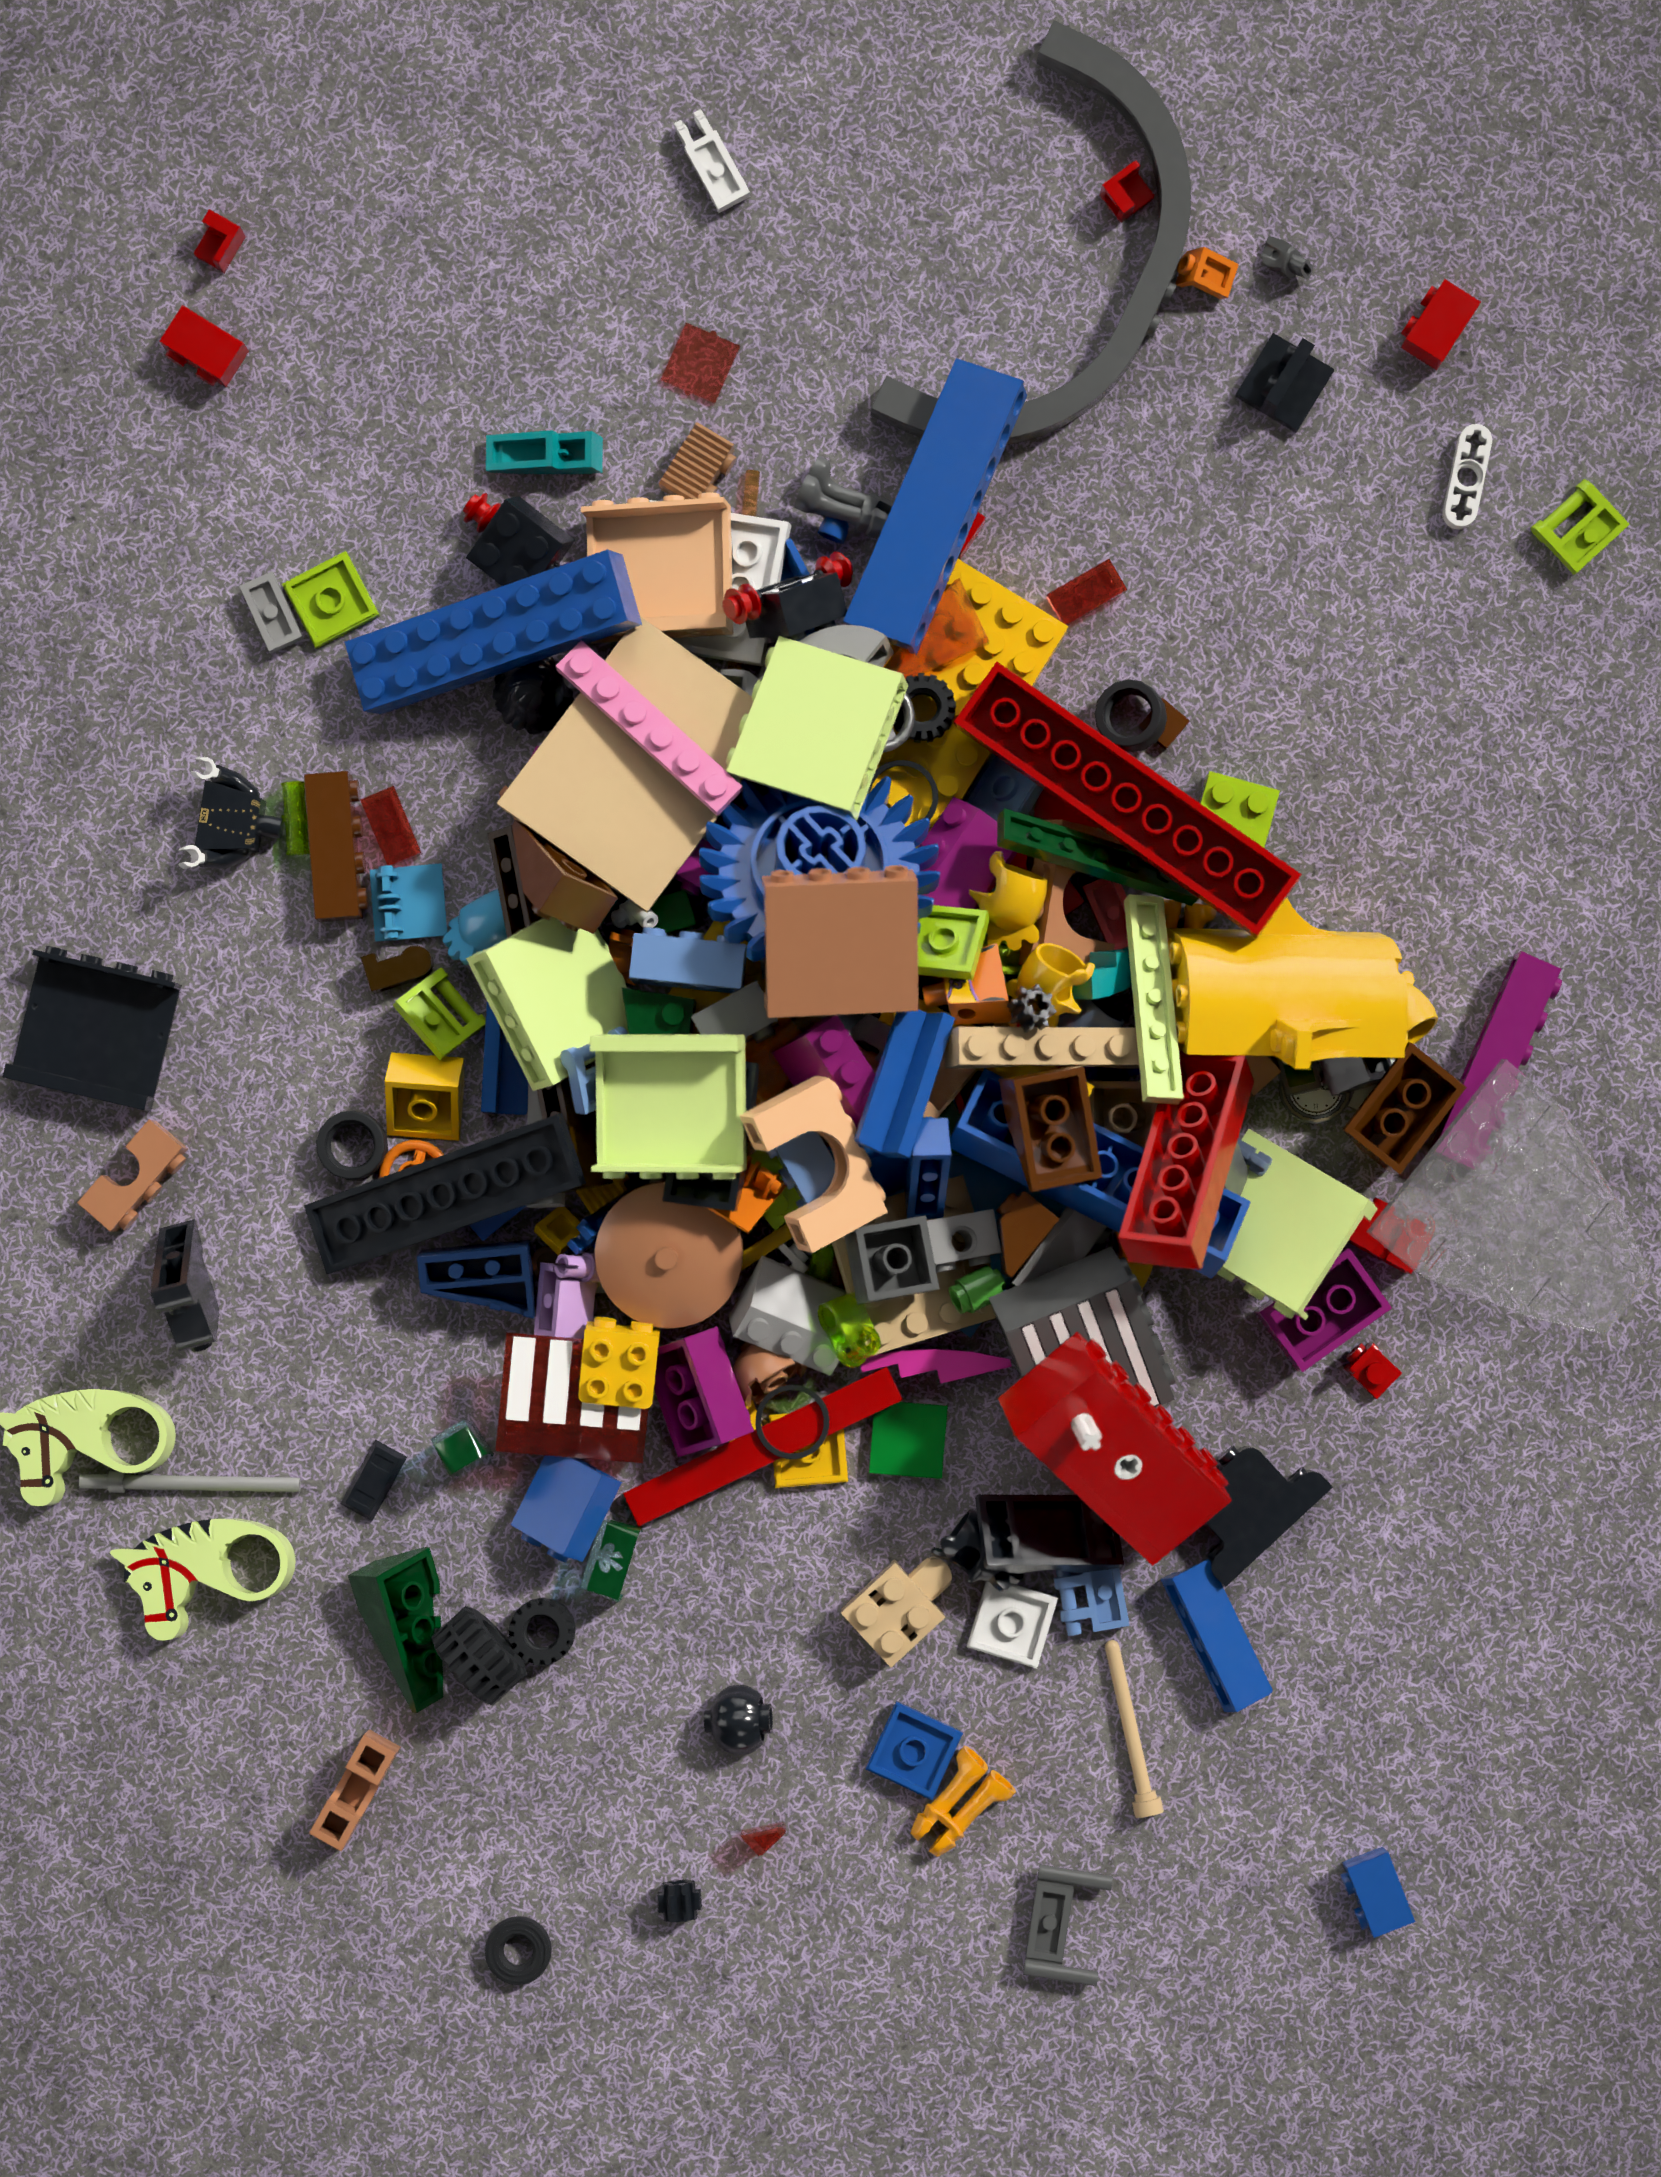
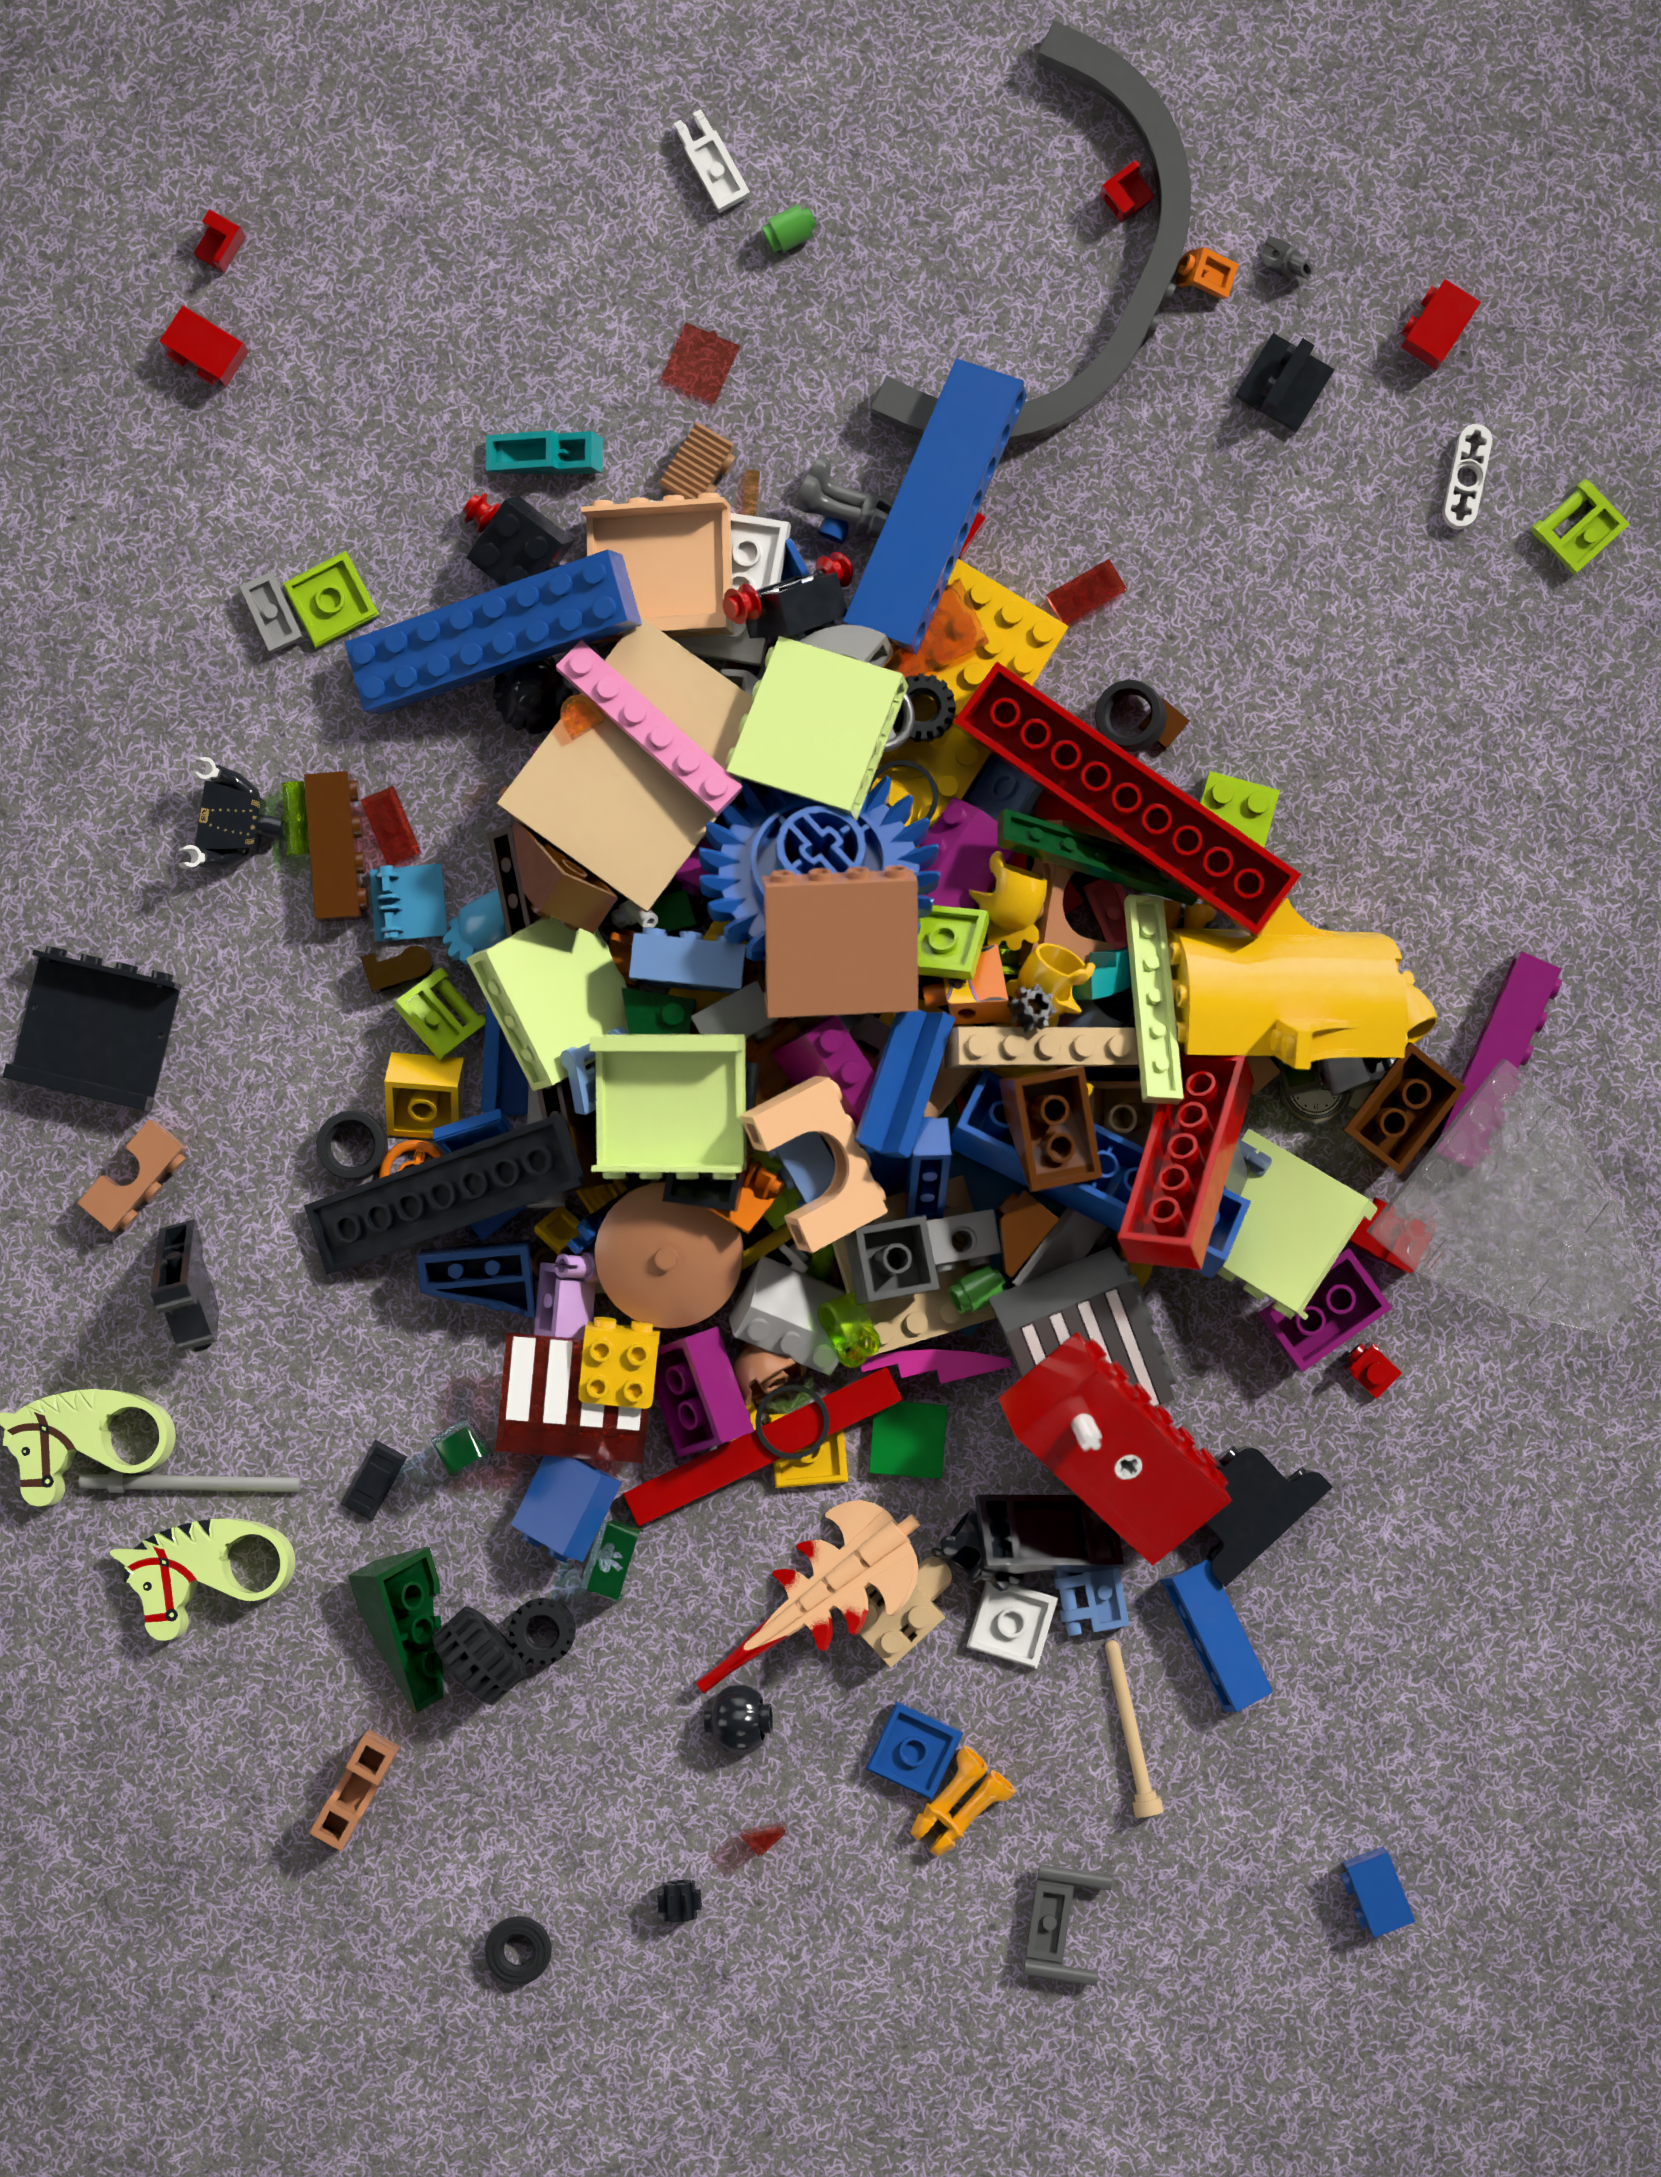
(471, 1130): none -> blue plate
(579, 715): none -> clear orange tile
(789, 228): none -> bright green brick
(872, 1554): none -> light nougat animal

